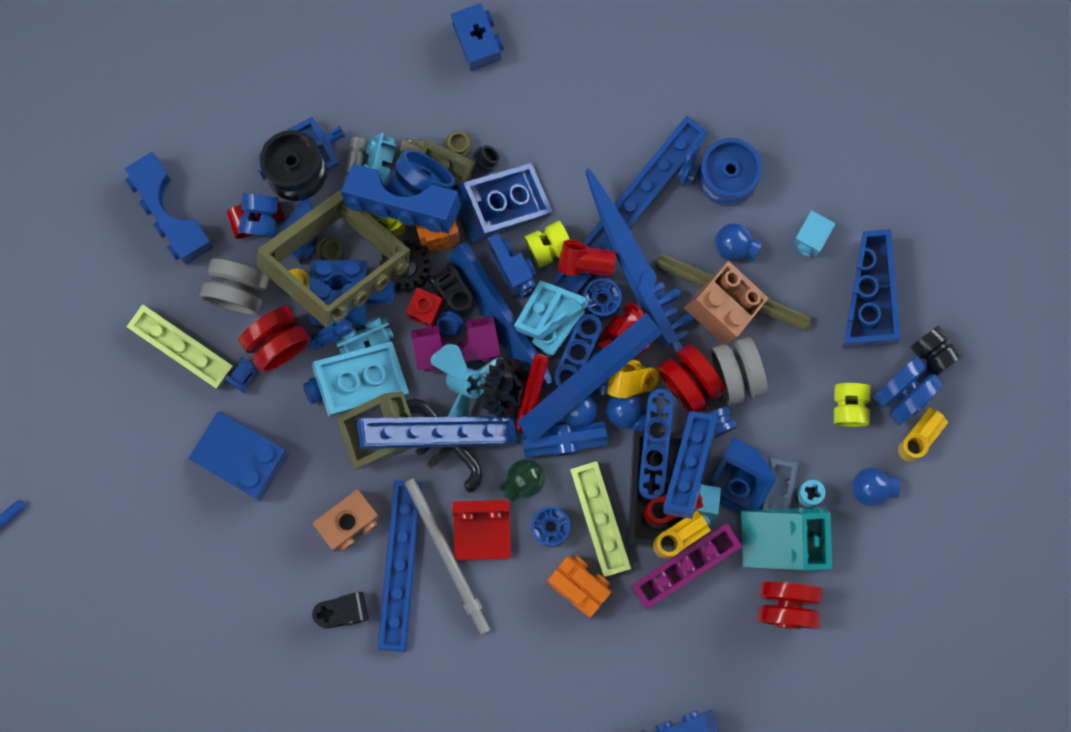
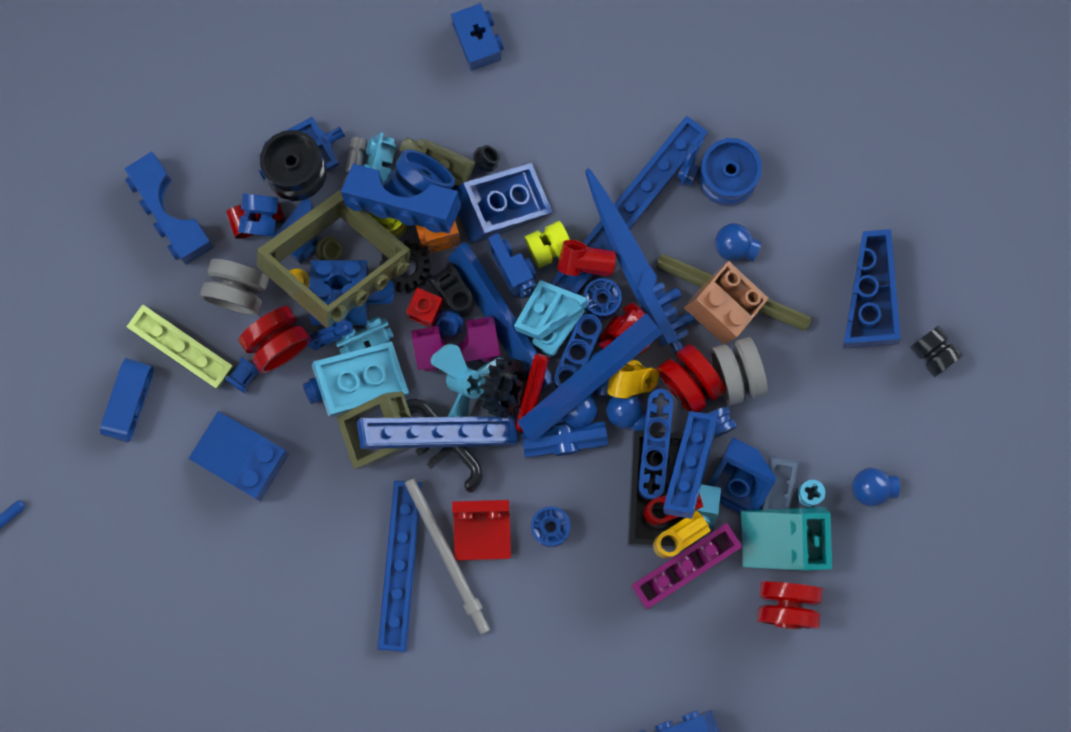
(126, 400): none -> blue beam
(330, 523): nougat brick -> none
(347, 611): black piece -> none
(459, 142): olive plate -> none
(523, 480): clear green piece -> none
(579, 585): orange brick -> none
(600, 519): yellowish green plate -> none
(813, 234): medium azure brick -> none
(849, 414): neon yellow wheel -> none
(910, 393): blue wheel -> none
(923, 434): yellow piece -> none

